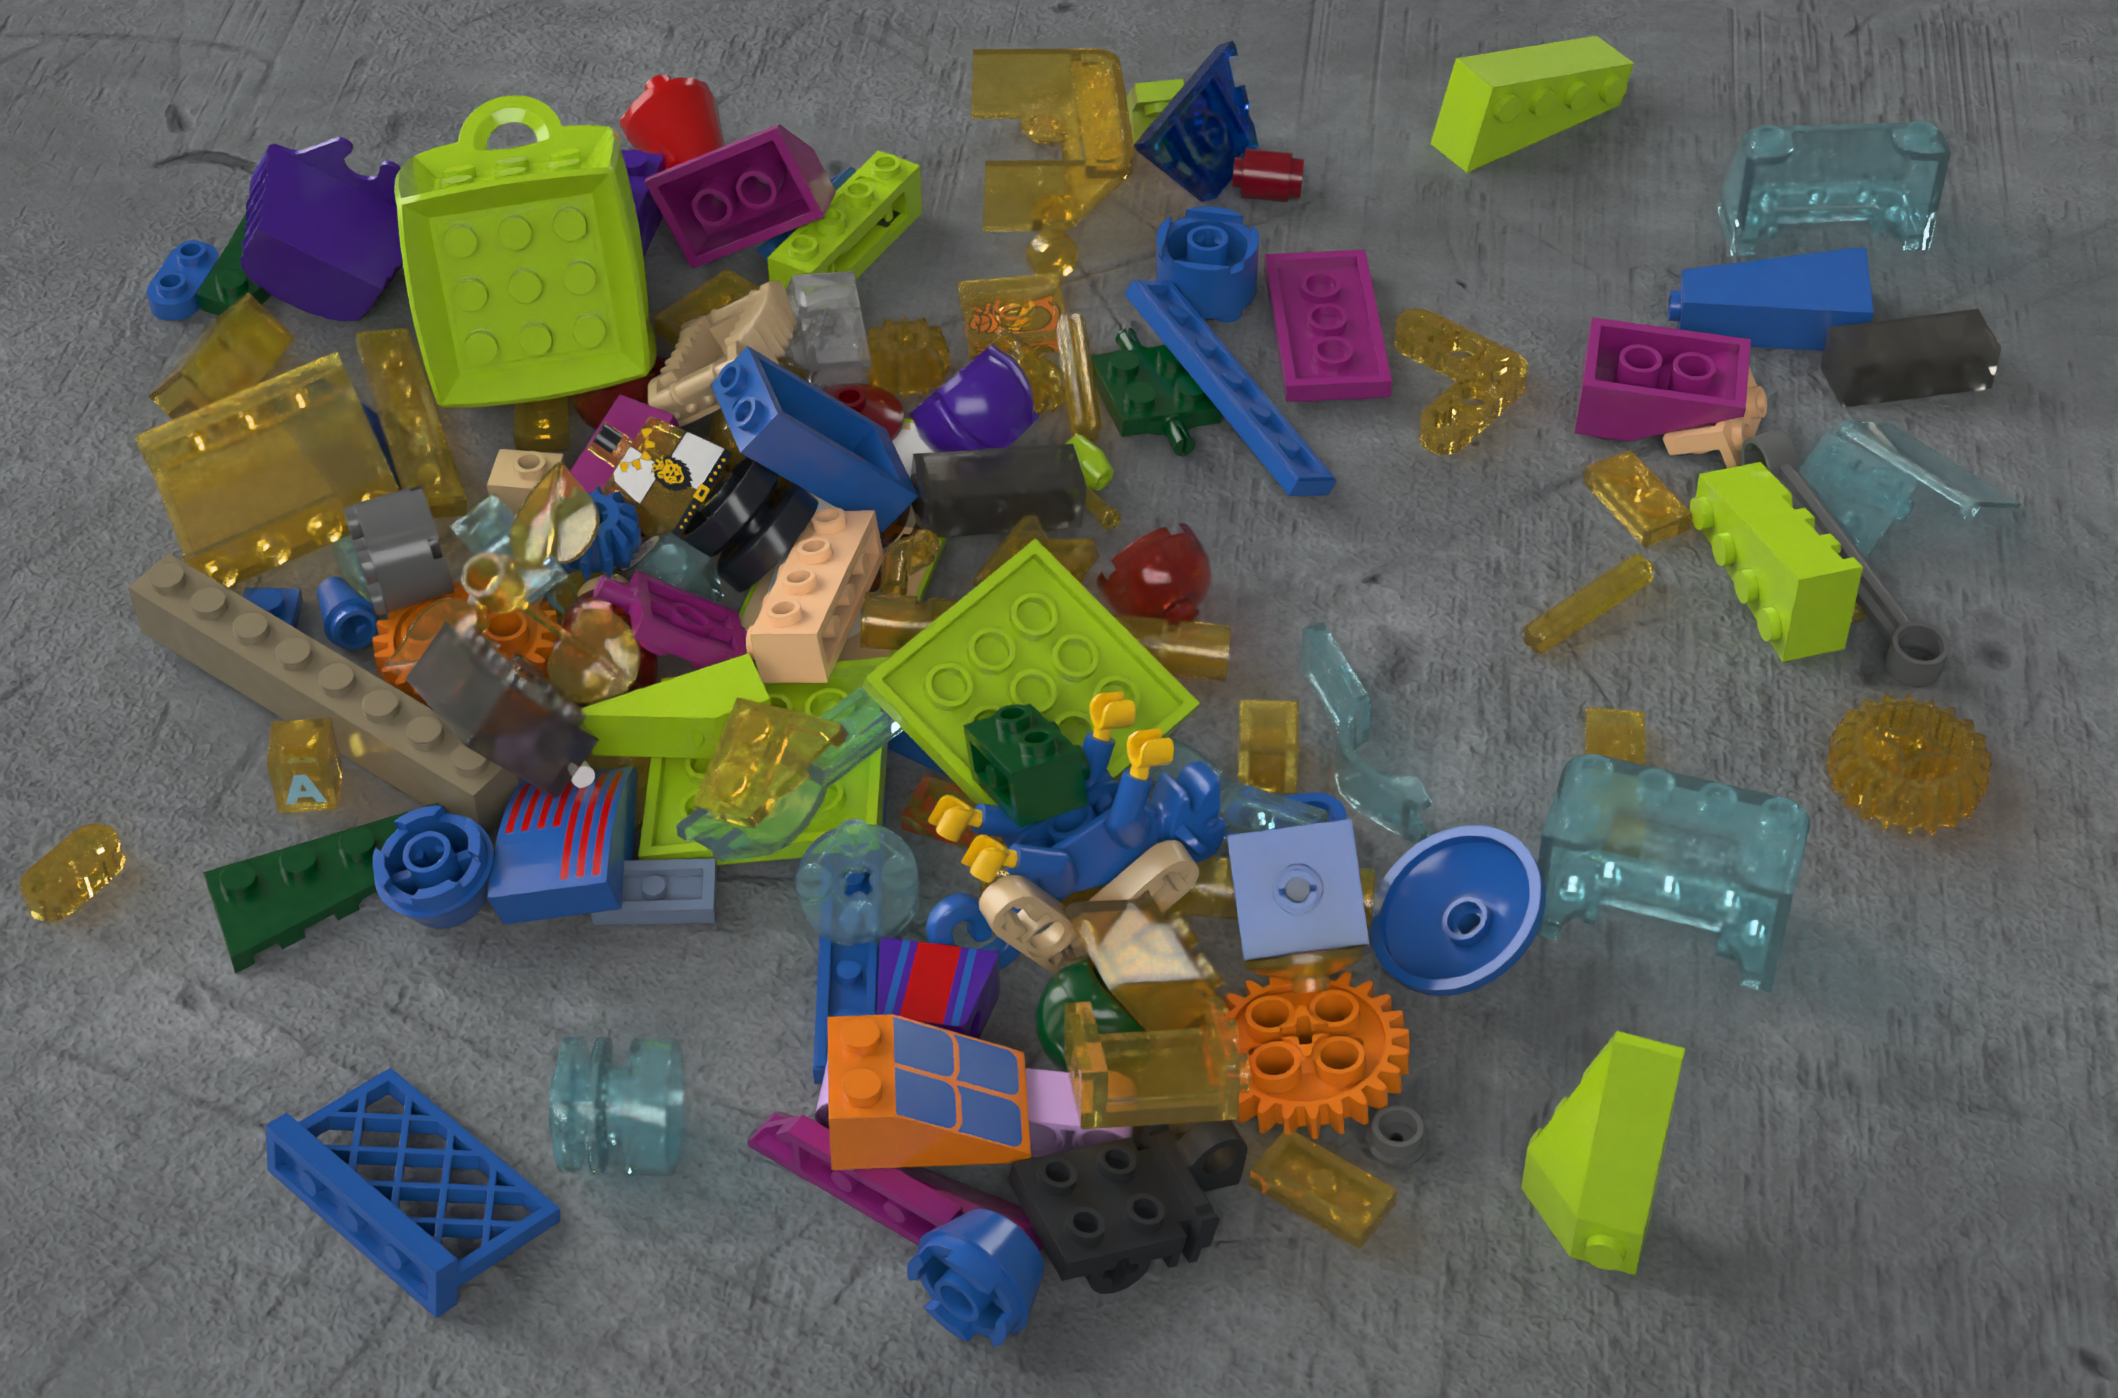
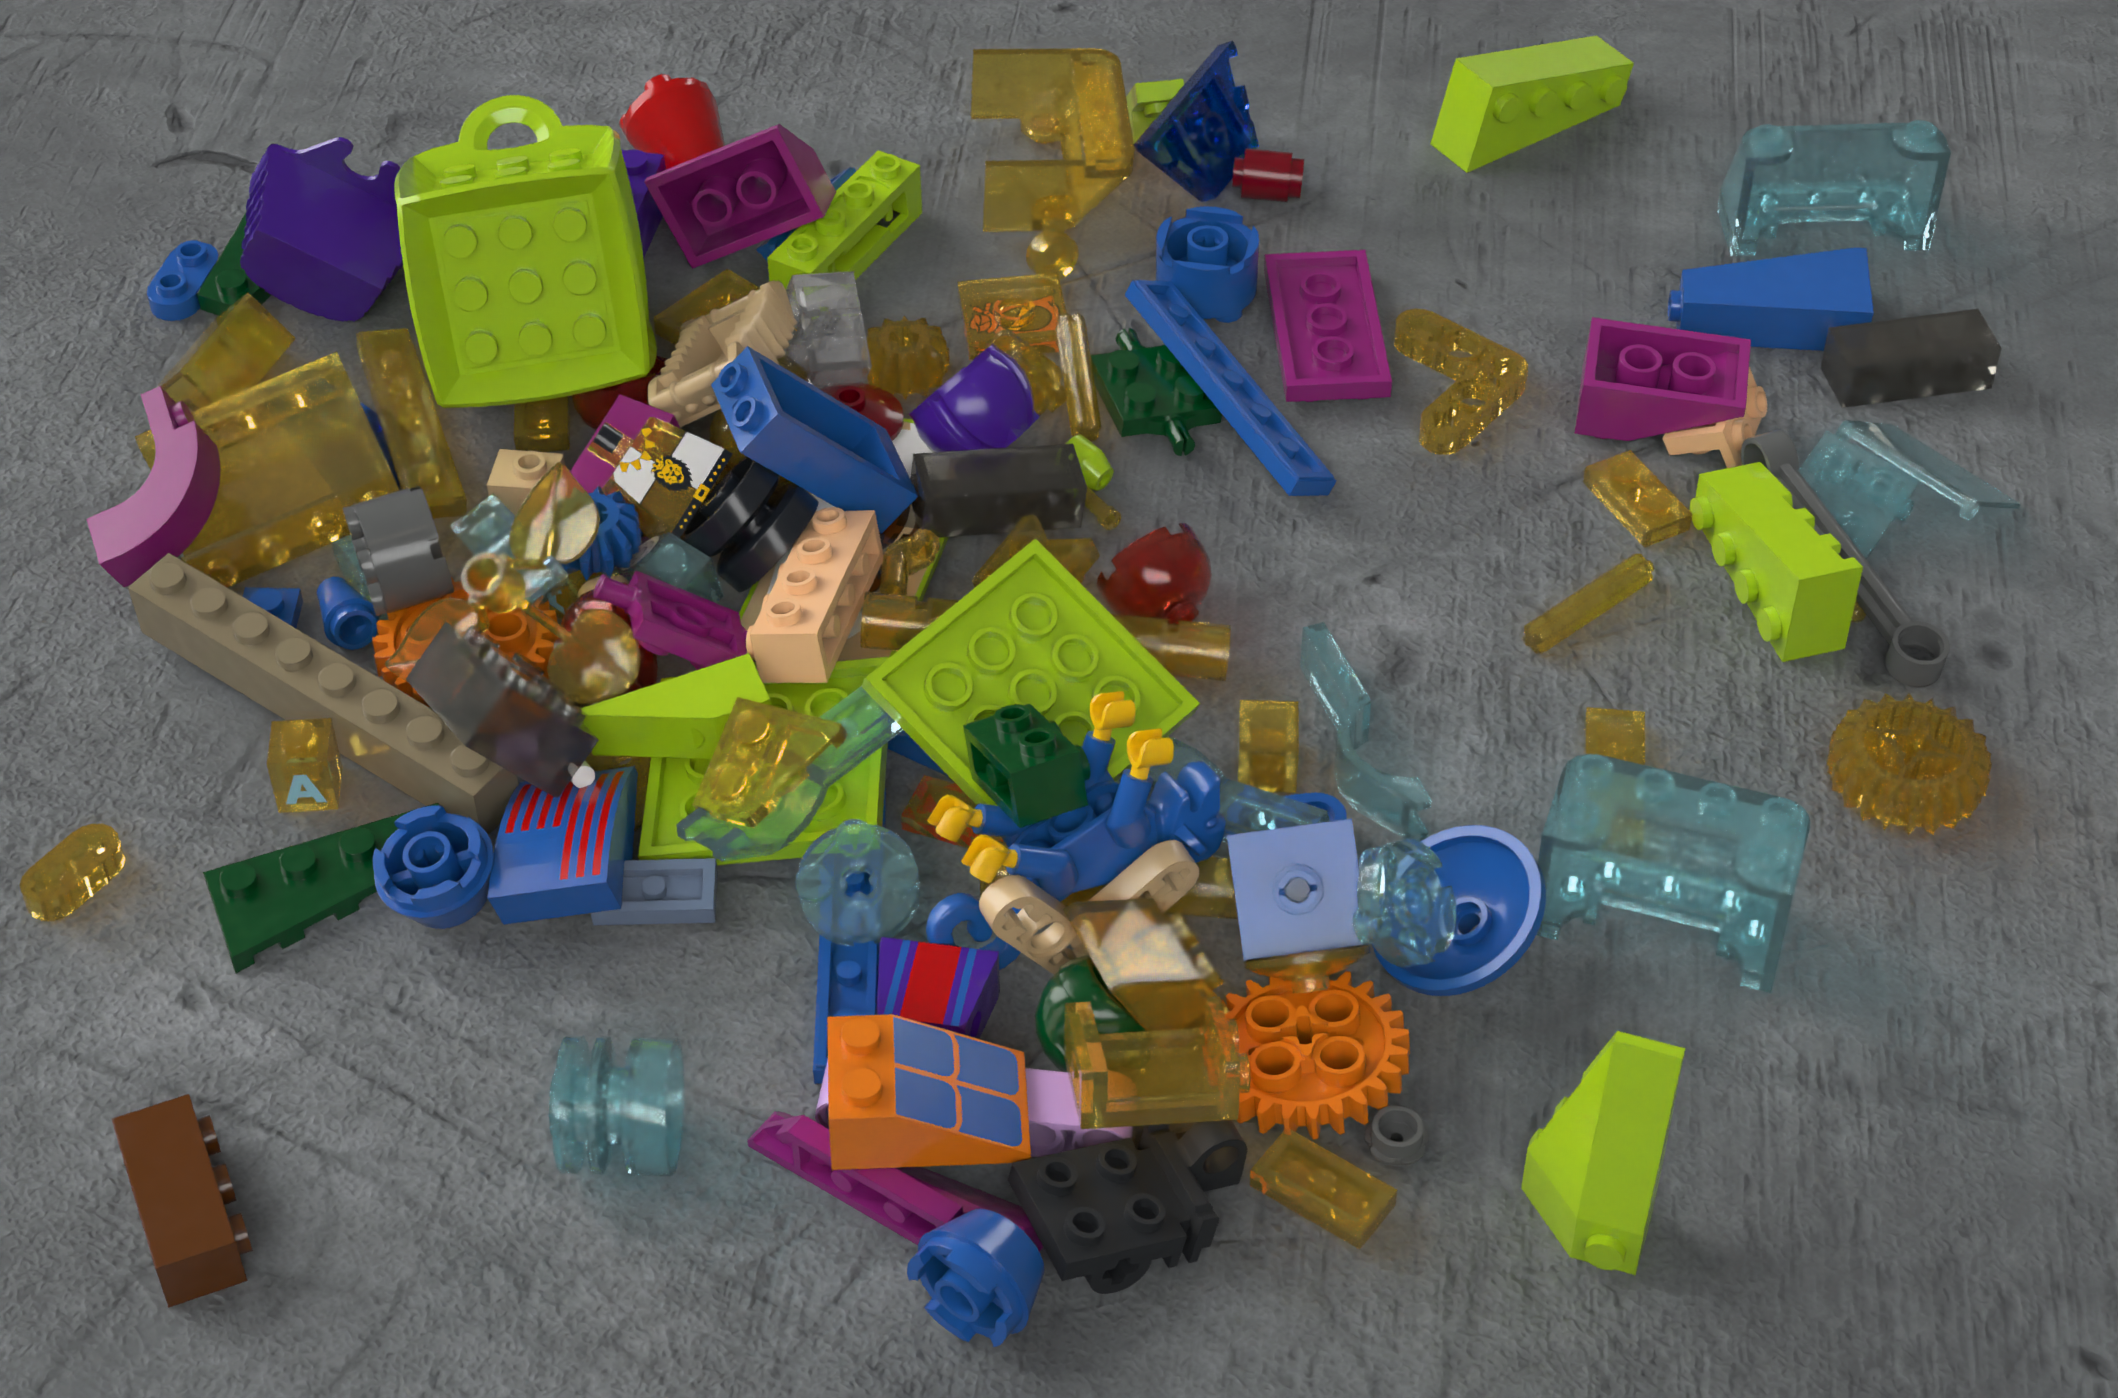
(171, 502): none -> arch
(183, 1199): none -> reddish brown brick
(362, 1208): blue fence -> none
(1387, 882): none -> clear light blue plate

